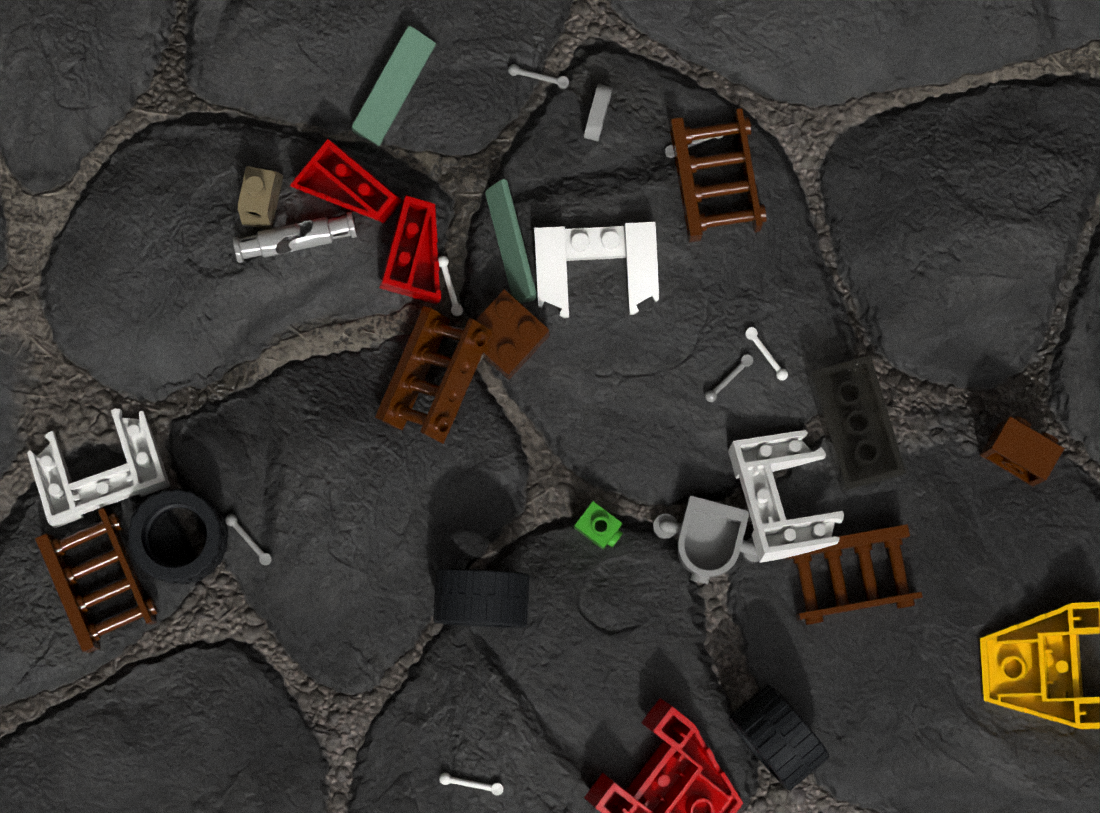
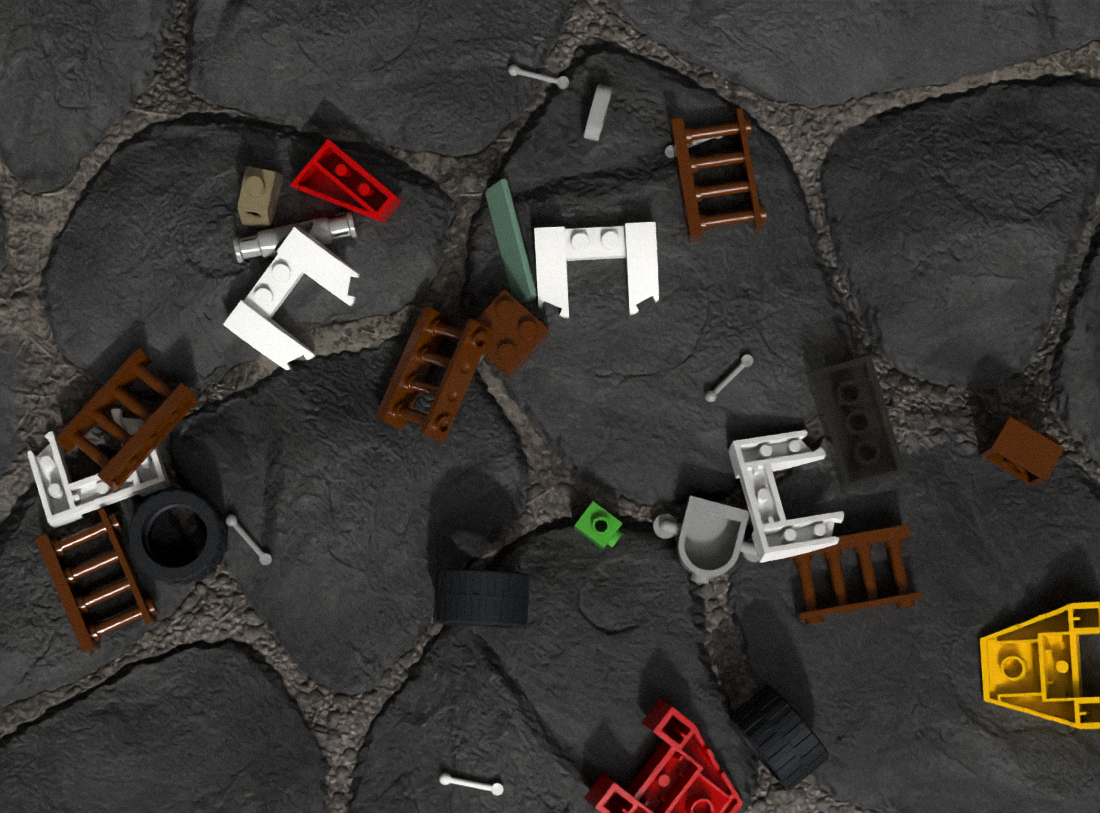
(142, 443): none -> reddish brown fence
(296, 255): none -> white wedge
(393, 86): sand green slope -> none
(413, 253): red wedge -> none
(456, 309): white hinge -> none
(751, 334): white hinge -> none

